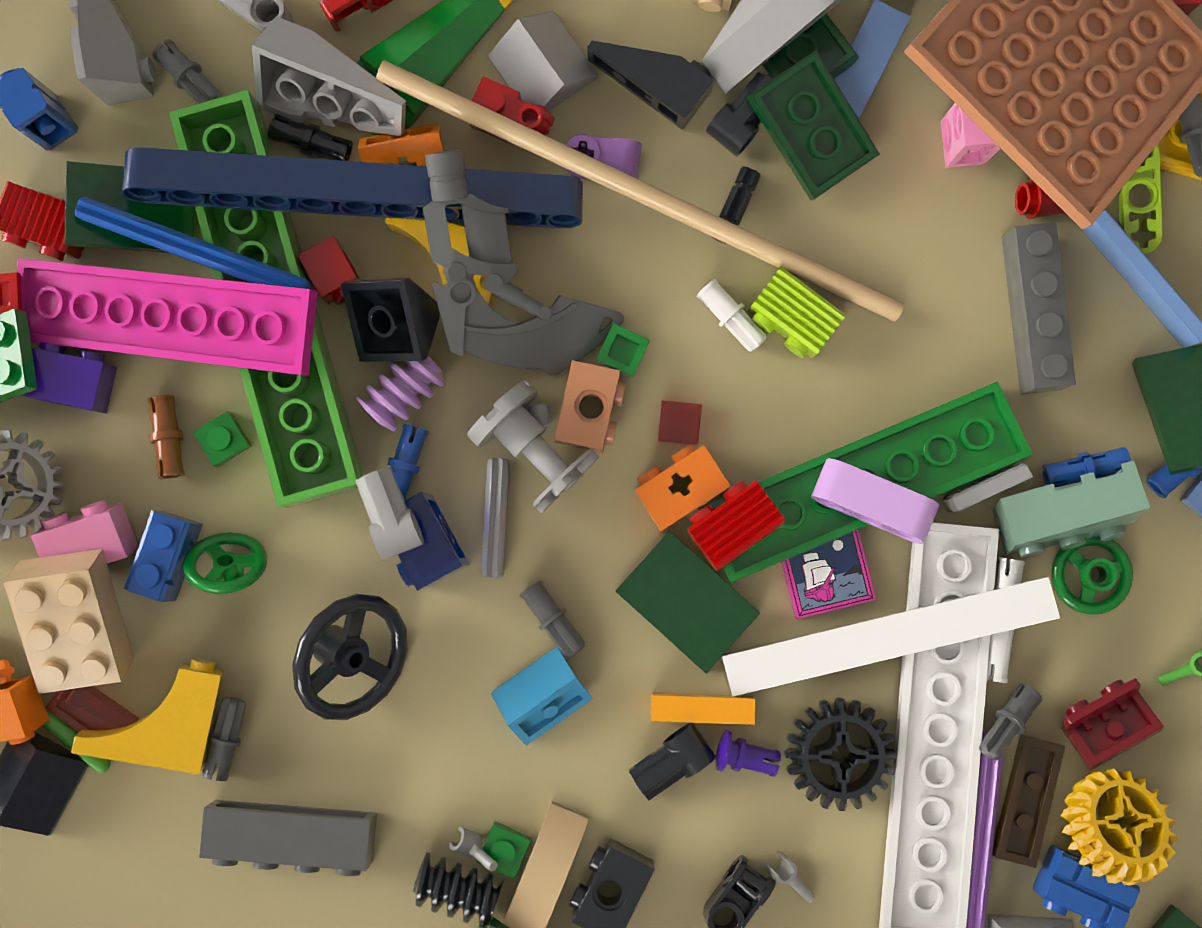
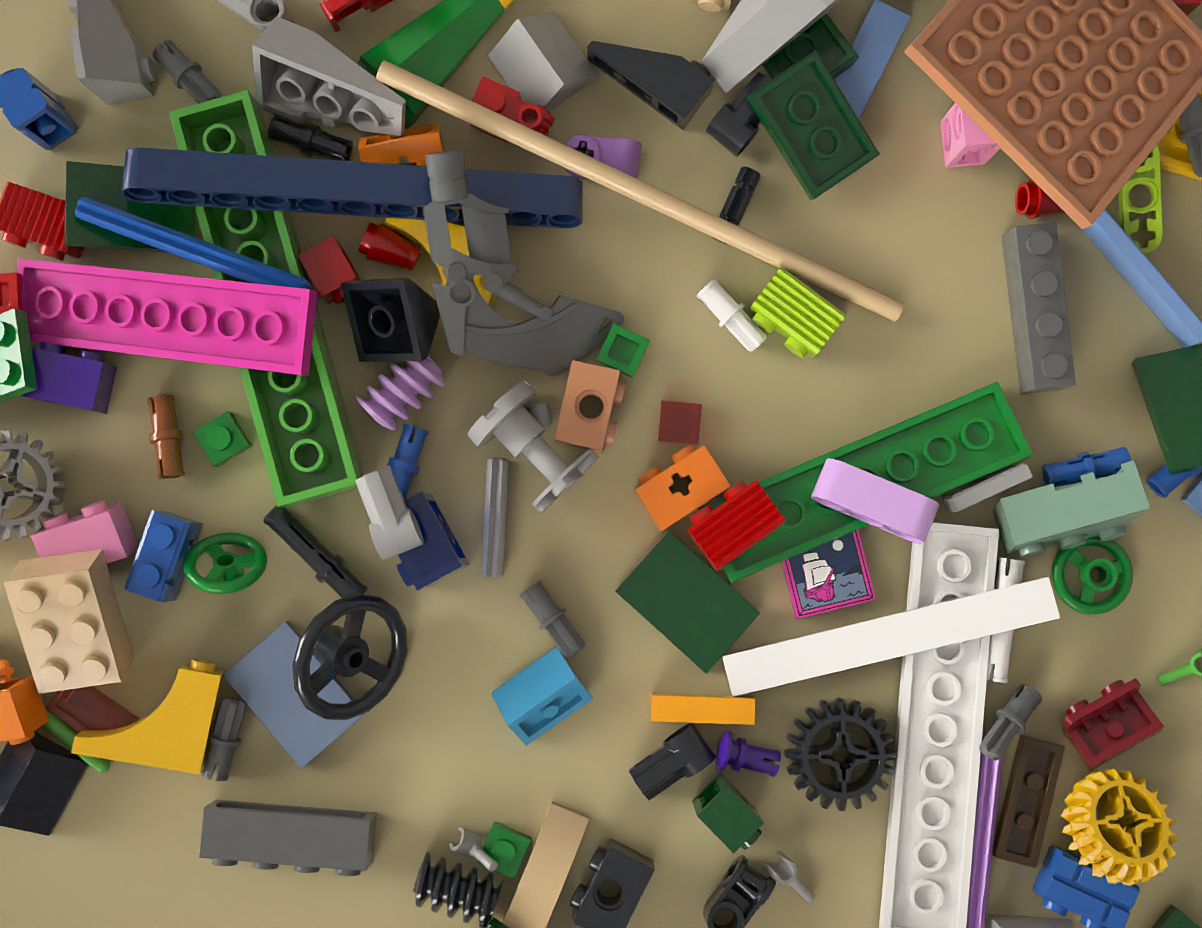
(267, 687): none -> sand blue tile
(314, 553): none -> black pin
(388, 247): none -> red cone
(728, 814): none -> dark green brick

